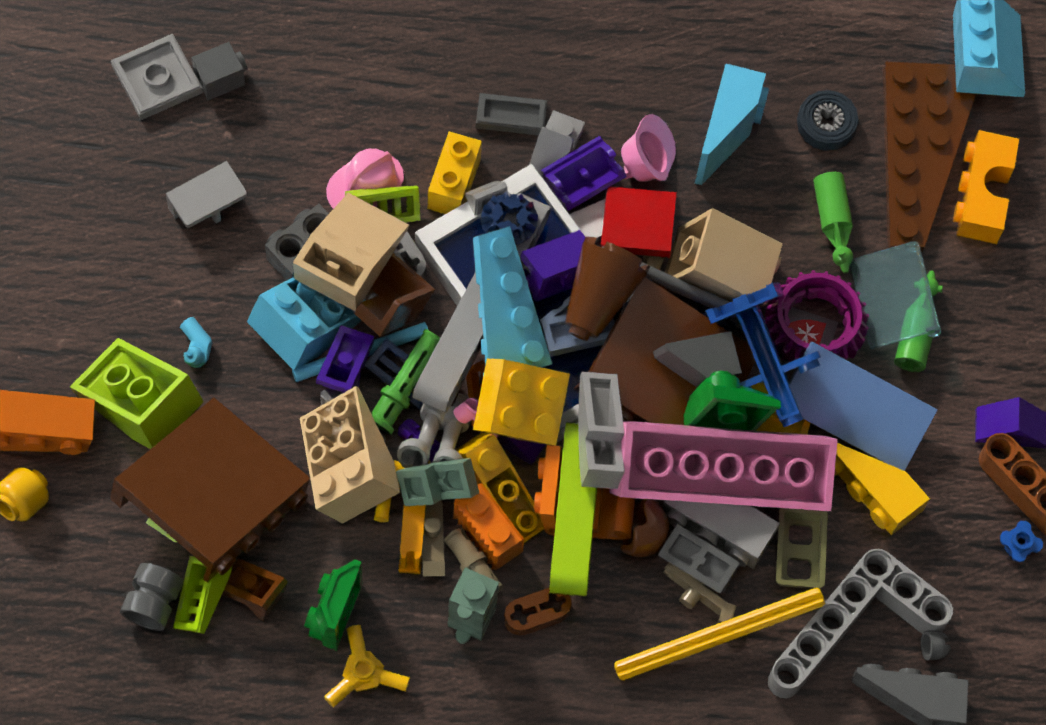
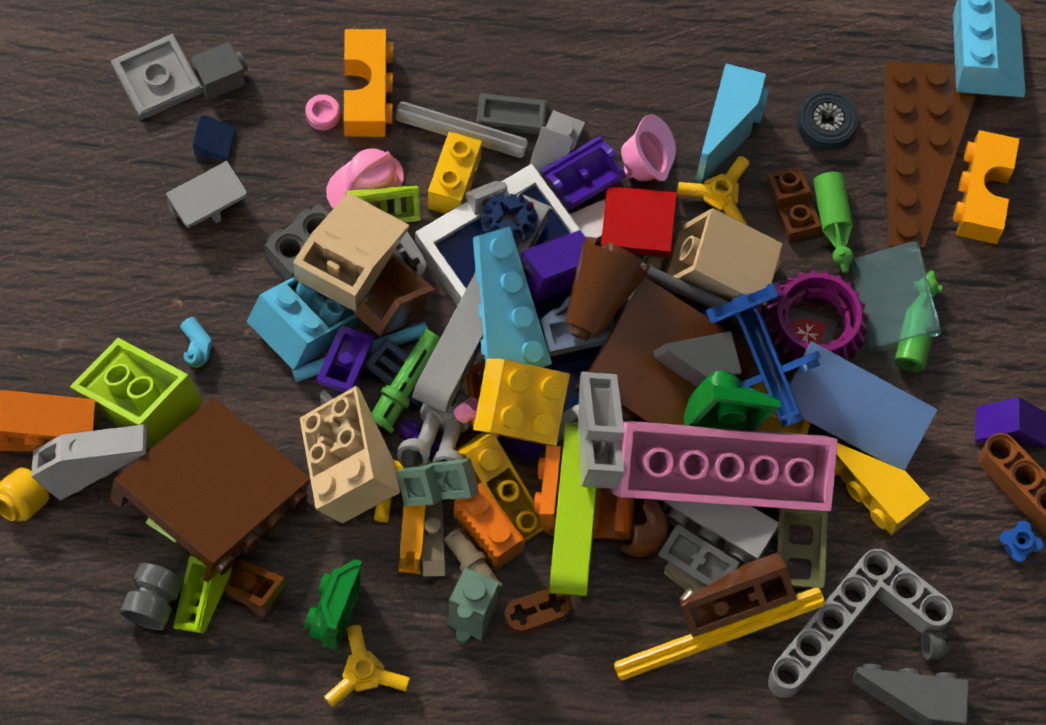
(84, 457): none -> light grey slope
(213, 138): none -> dark blue slope
(322, 112): none -> bright pink tile
(367, 57): none -> light orange arch
(443, 123): none -> light grey axle
(720, 190): none -> yellow piece
(739, 595): none -> reddish brown slope
(793, 203): none -> reddish brown slope

